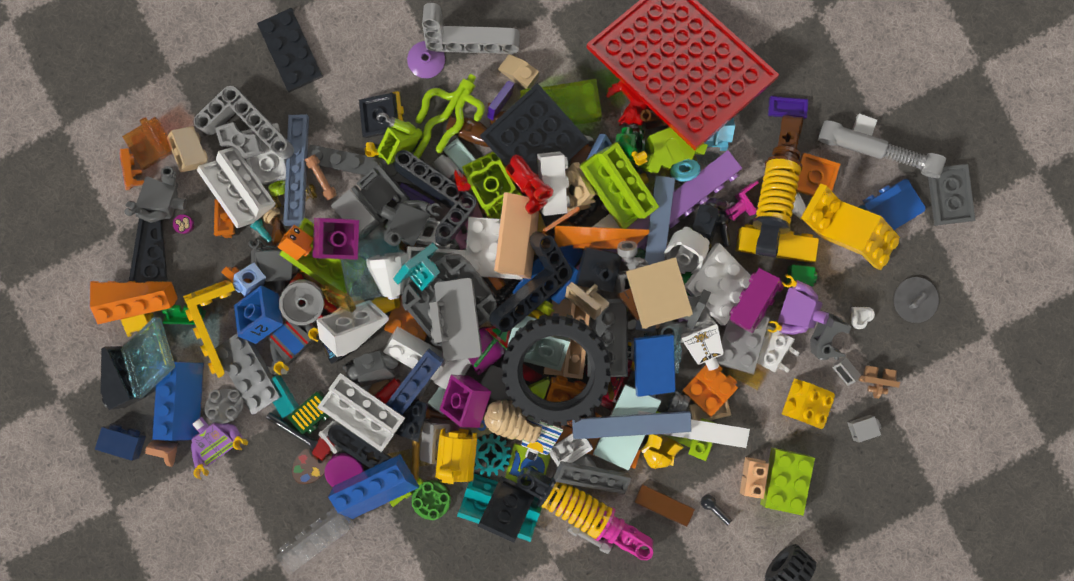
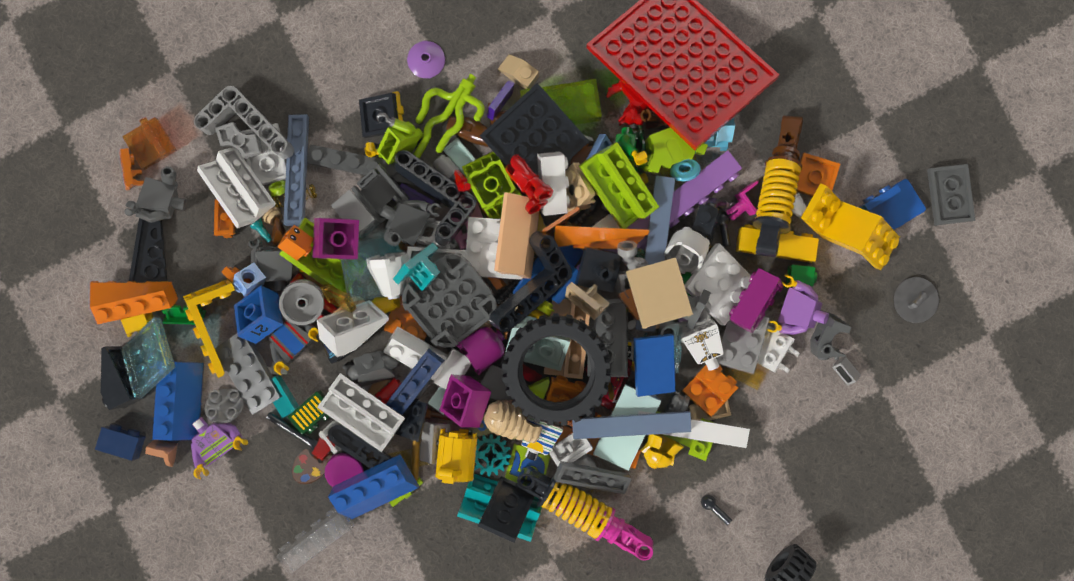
(183, 224): tile -> none
(187, 148): tan brick -> none
(290, 50): black plate -> none
(312, 162): nougat bar -> none
(431, 500): bright green tile -> none
(455, 319): light grey bracket -> none
(466, 39): light grey beam -> none
(501, 337): green piece -> none
(603, 545): light grey bar -> none
(664, 505): reddish brown tile -> none
(756, 476): light nougat hips -> none
(787, 106): dark purple tile -> none
(788, 481): lime brick -> none
(808, 403): yellow bracket -> none
(835, 134): light grey piece -> none
(861, 316): white tile -> none
(864, 124): white tile -> none
(864, 428): light grey brick -> none
(888, 379): medium nougat hips -> none

